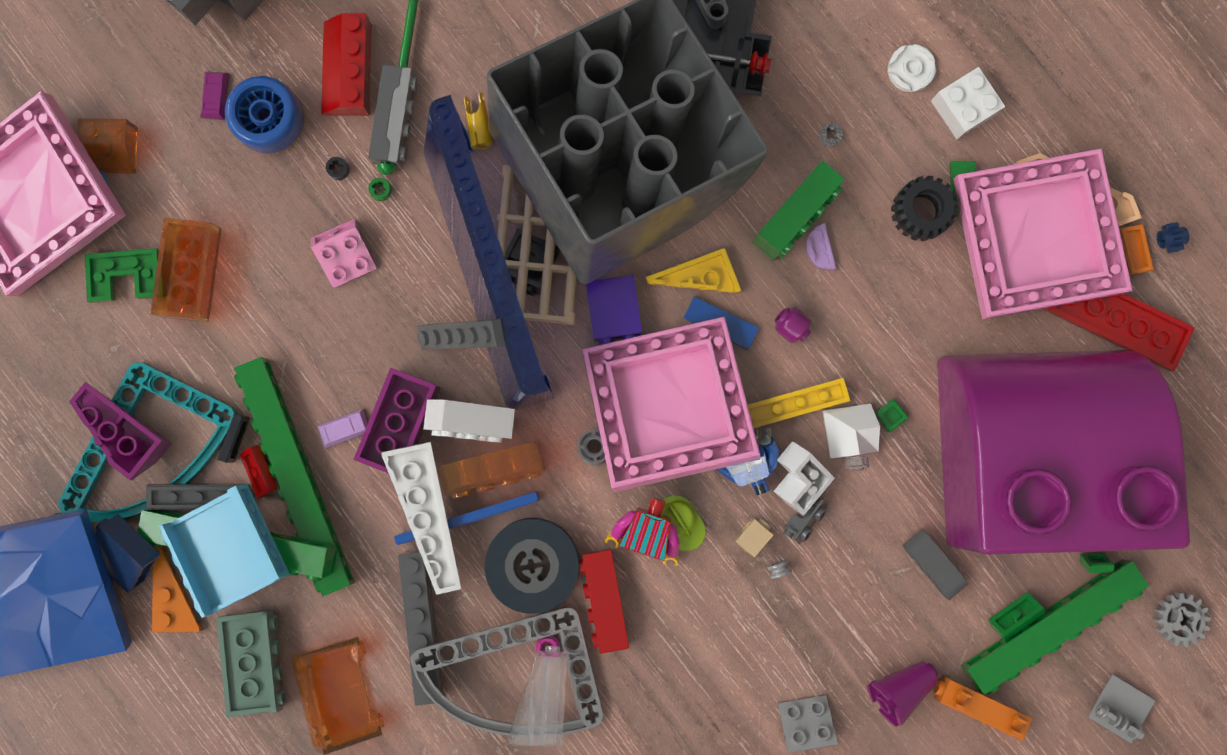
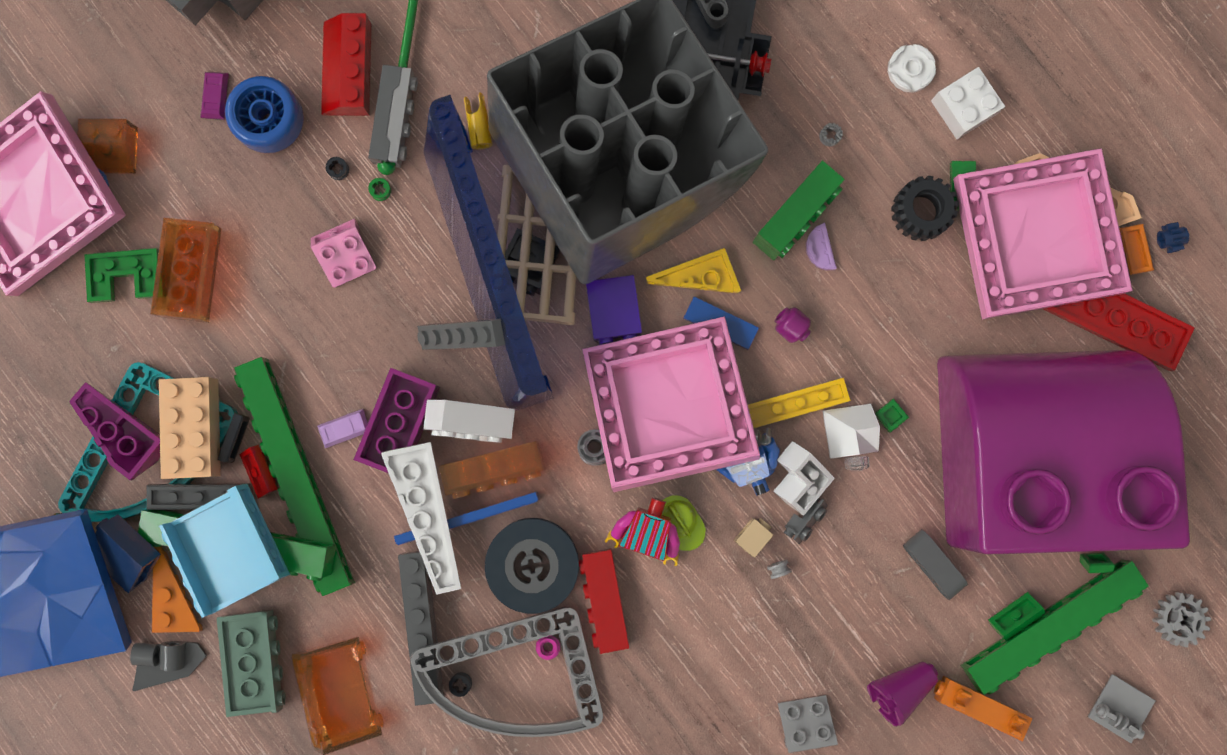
(164, 662): none -> dark grey panel
(189, 427): none -> light nougat brick
(466, 679): none -> black bush
(542, 705): clear slope -> none

